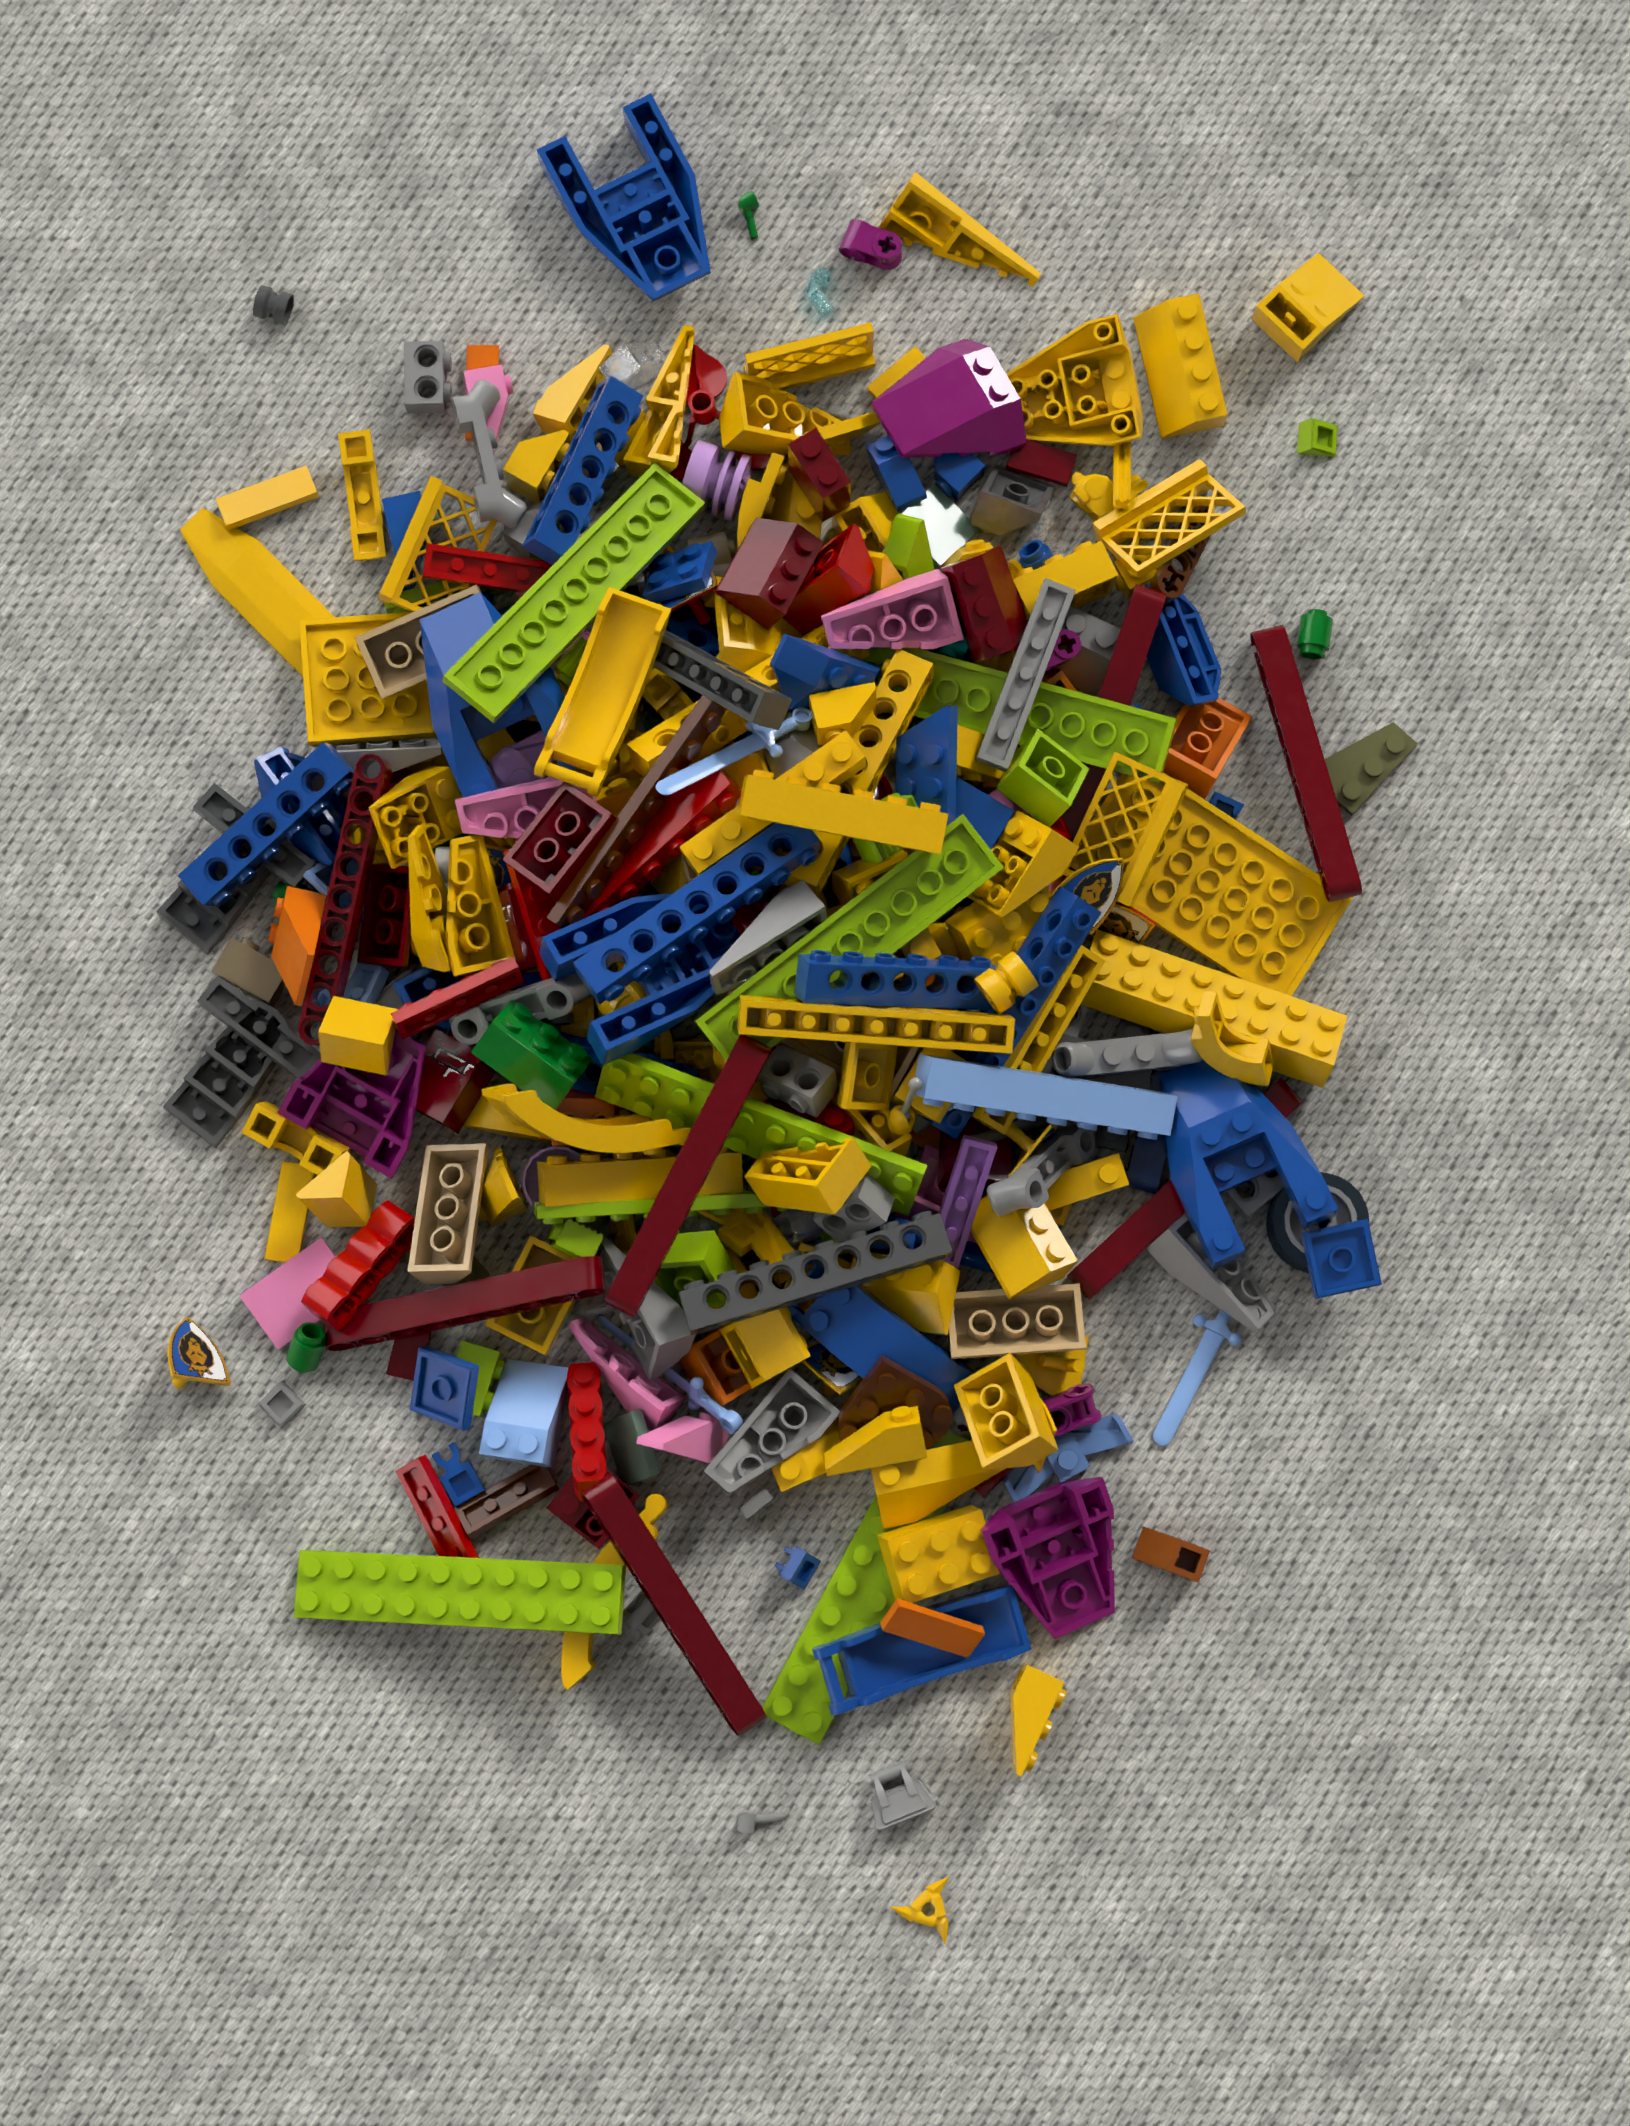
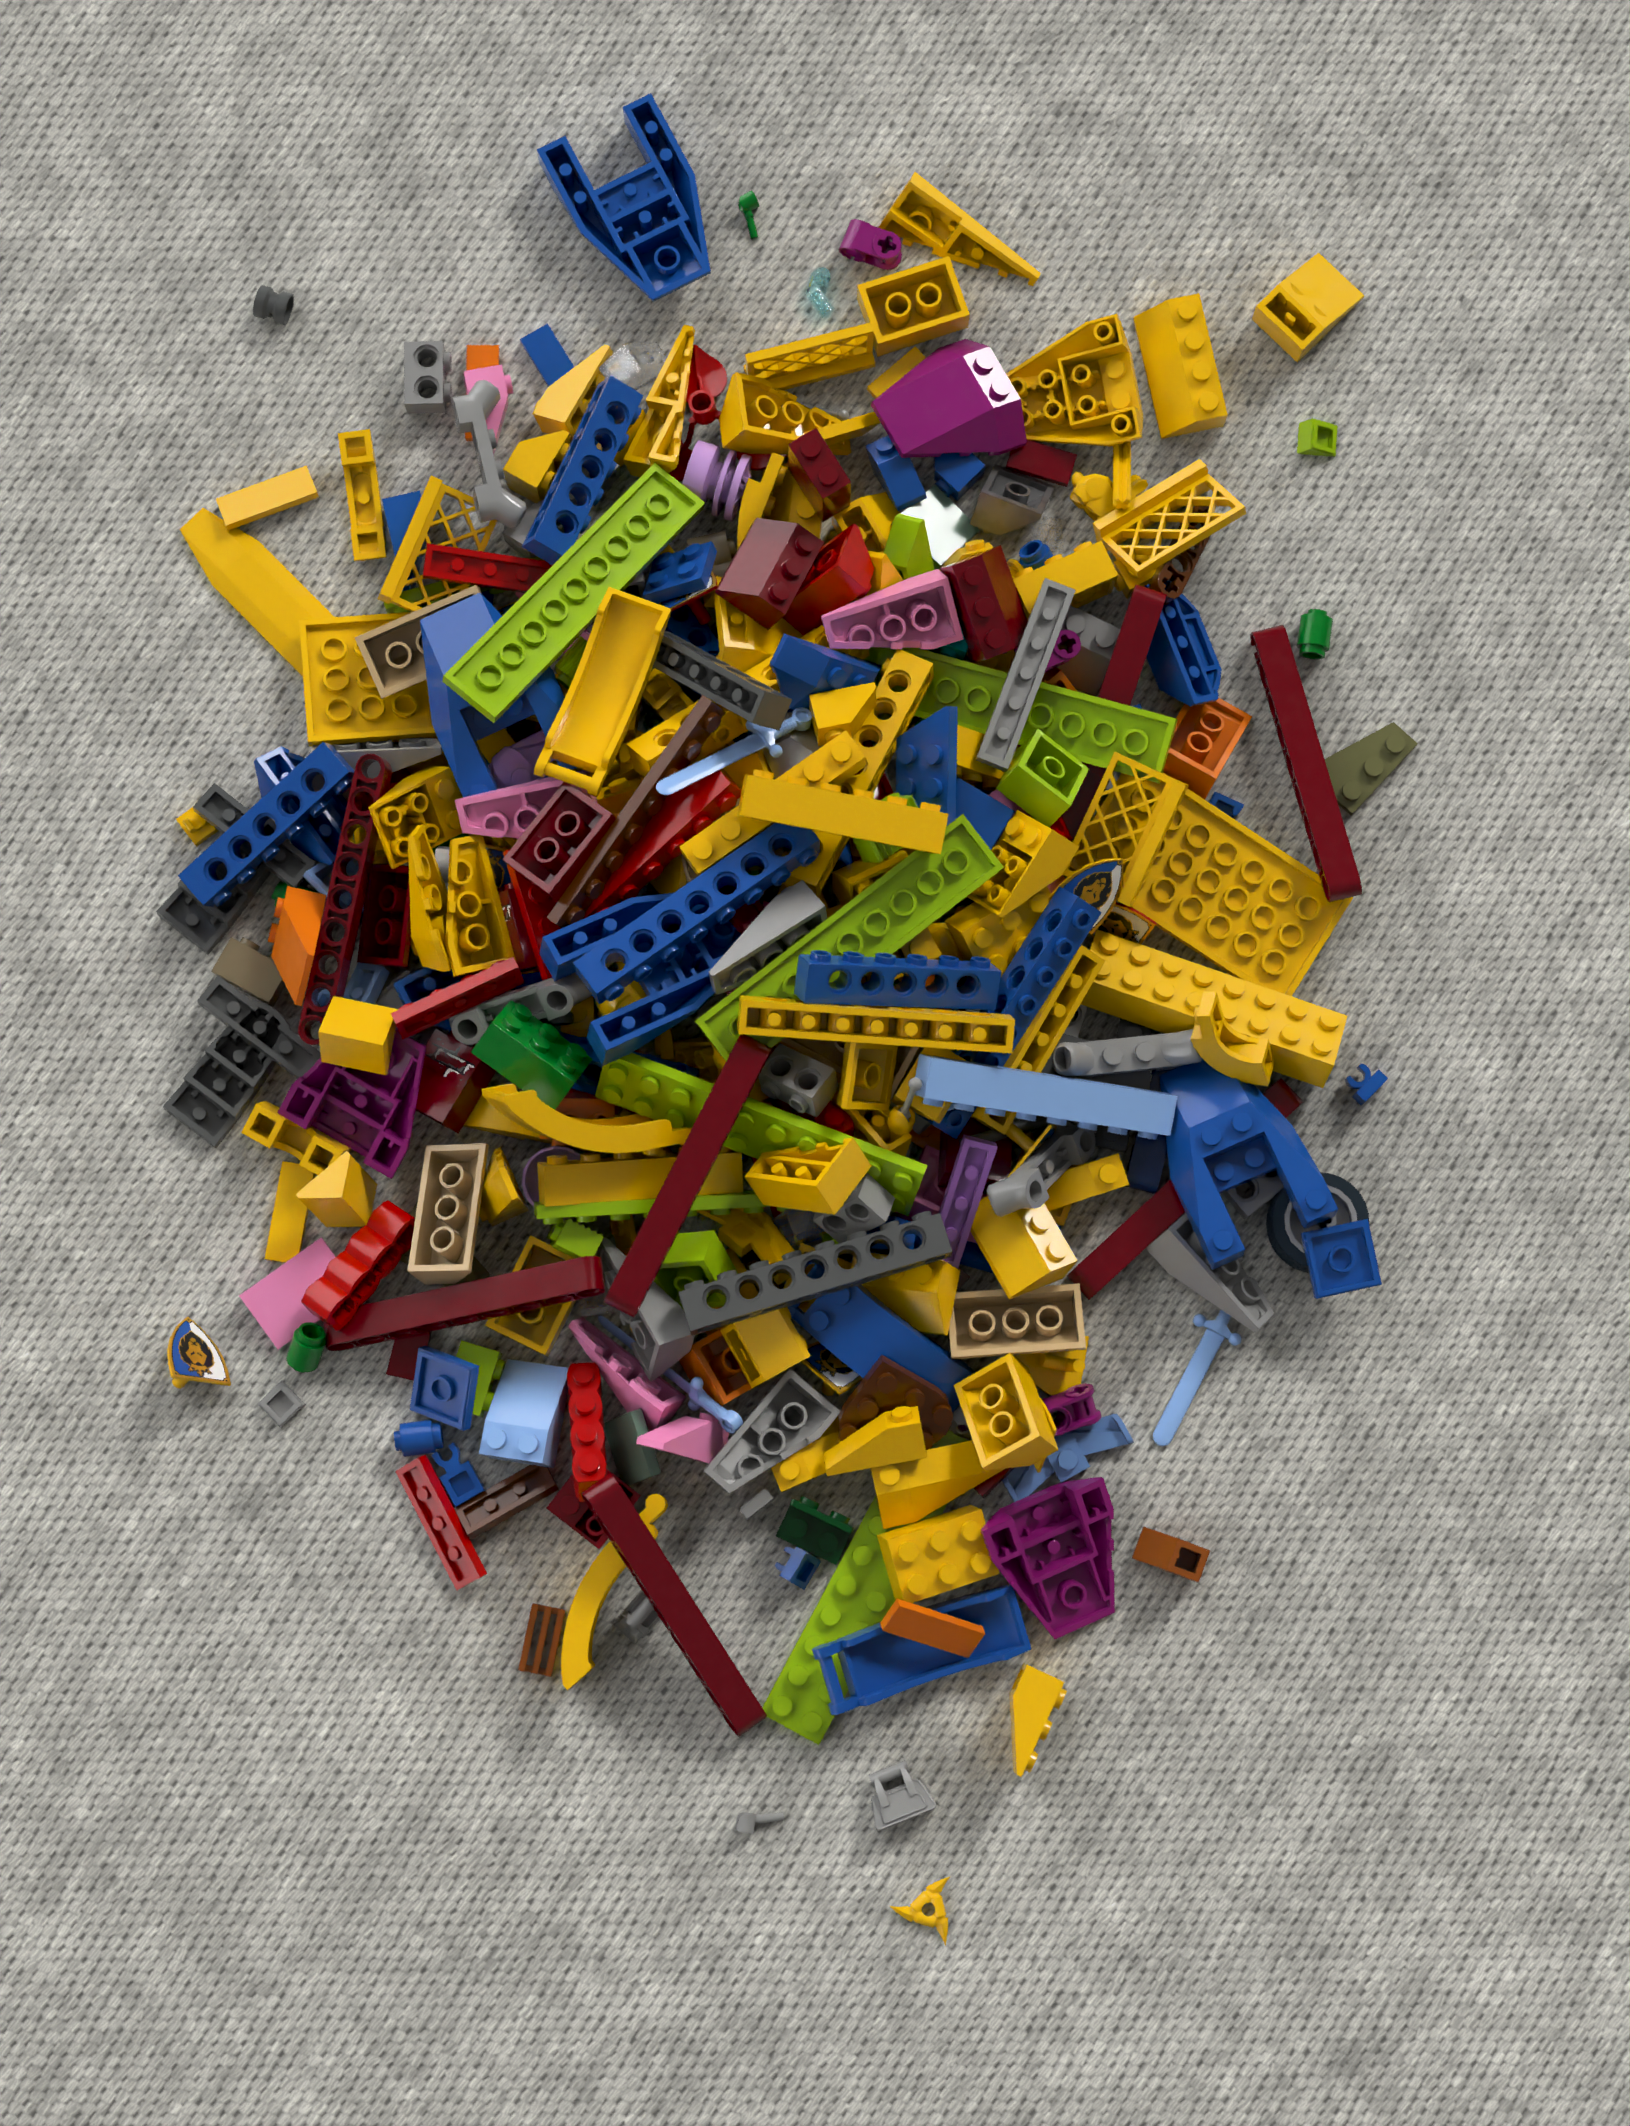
(196, 827): none -> yellow tile
(419, 1438): none -> blue brick
(460, 1591): lime plate -> none
(536, 1669): none -> dark orange tile
(547, 354): none -> blue tile
(814, 1530): none -> dark green bracket
(913, 305): none -> yellow brick
(1006, 982): yellow wheel -> none
(1368, 1085): none -> blue tile

